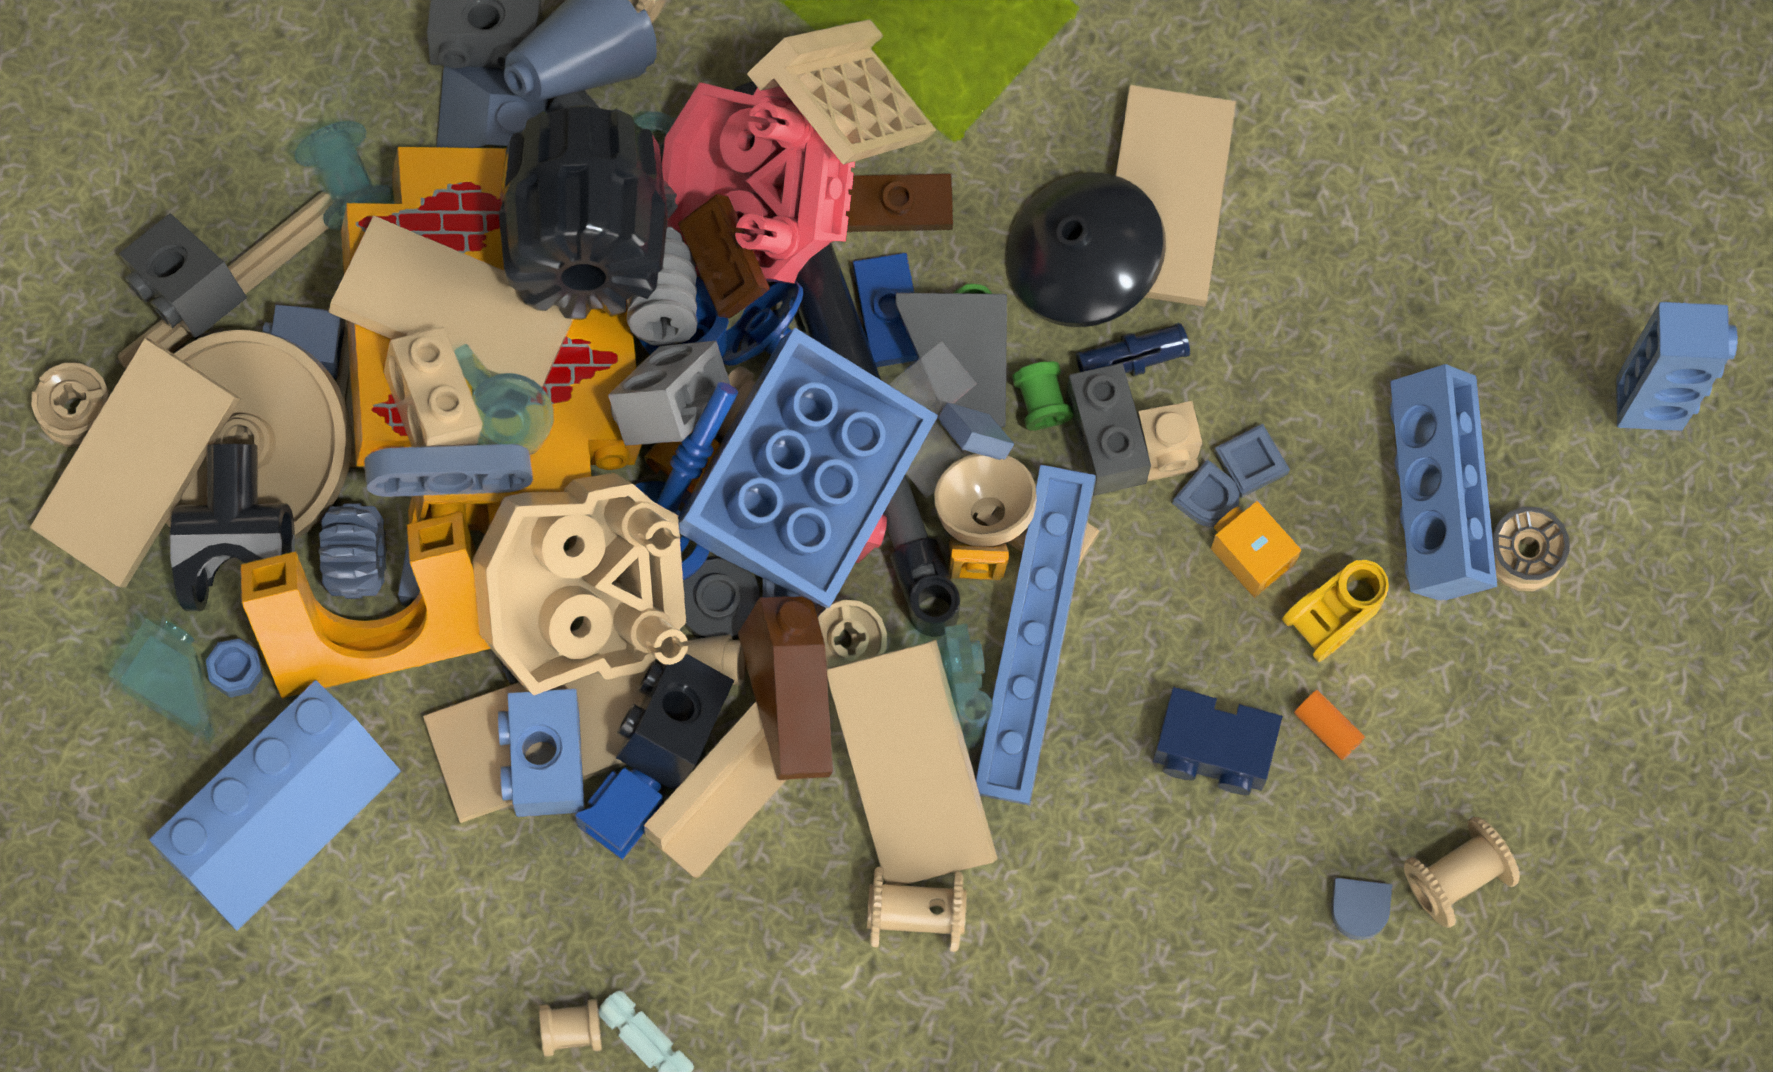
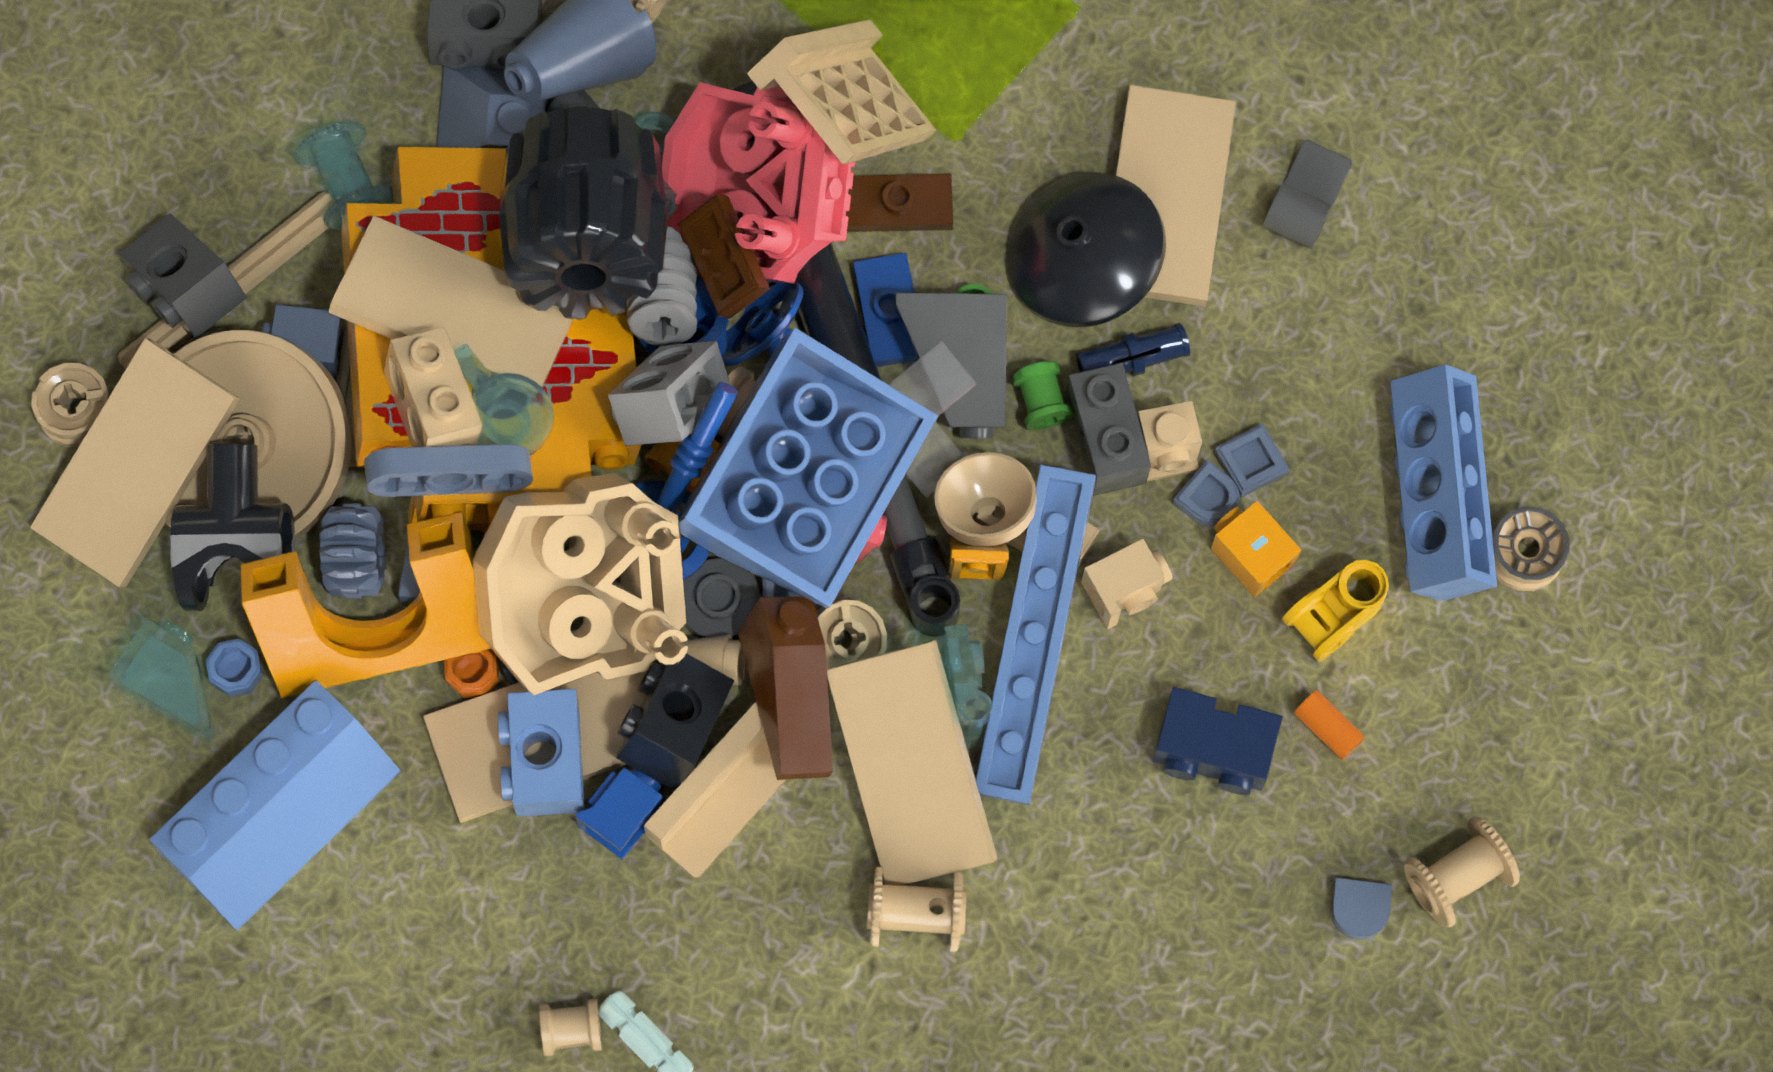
(473, 673): none -> orange tile
(975, 431): sand blue tile -> none
(1125, 581): none -> tan brick
(1308, 194): none -> dark grey panel
(1674, 365): medium blue brick -> none

